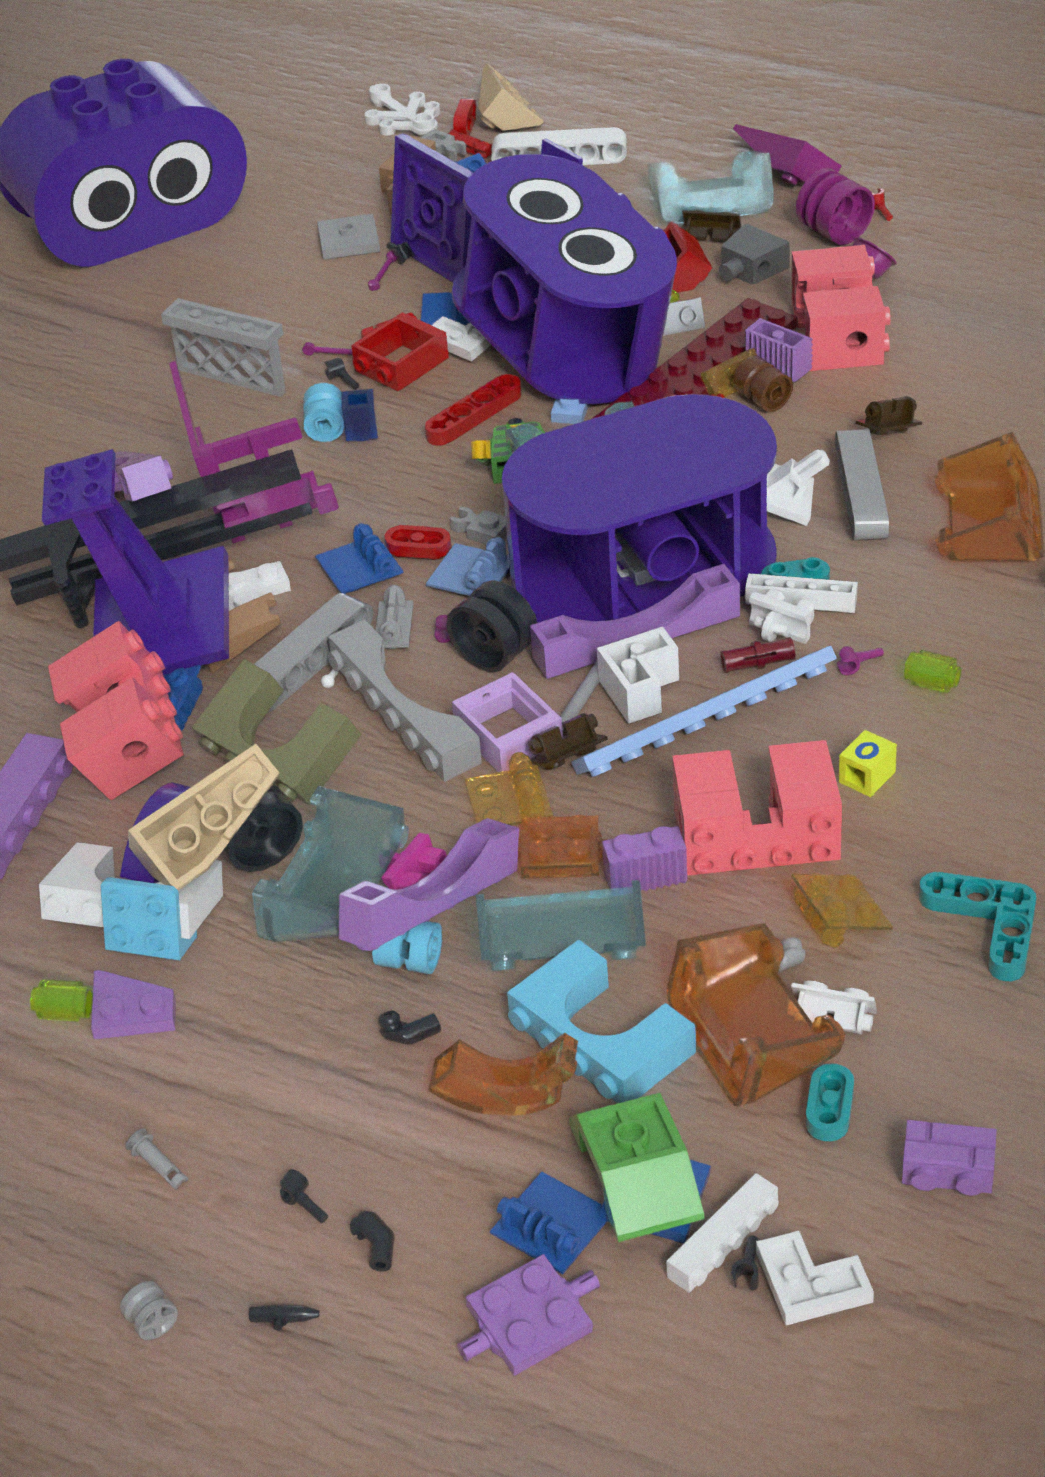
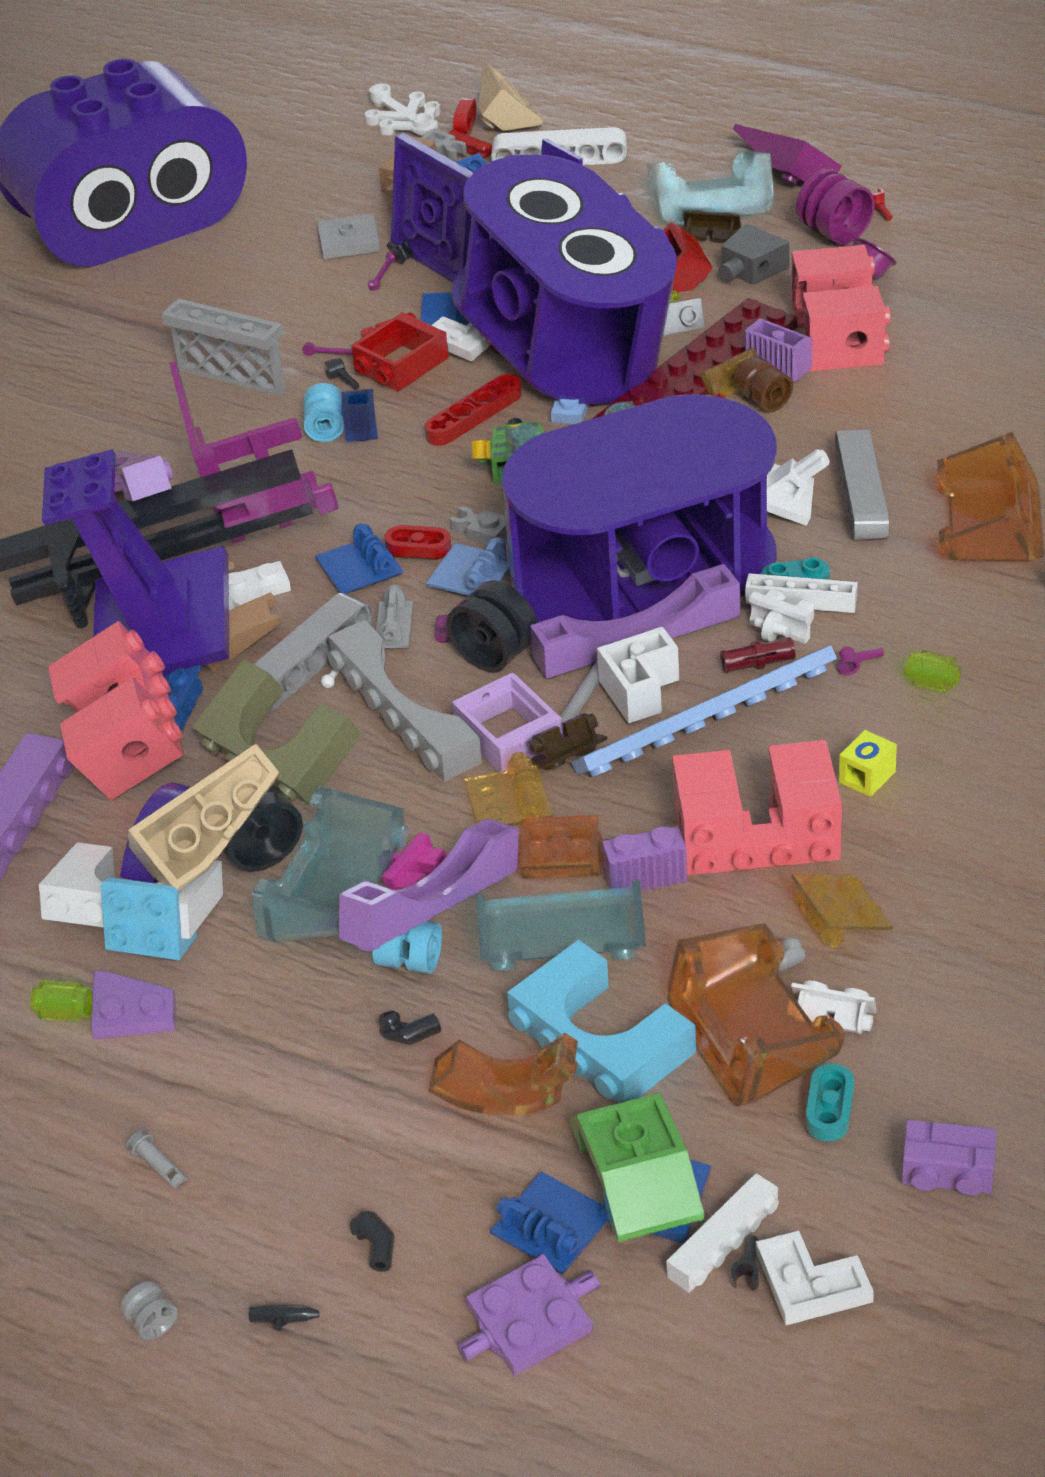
(292, 1192): black hand -> none
(890, 415): dark brown hinge -> none
(1004, 913): teal beam -> none

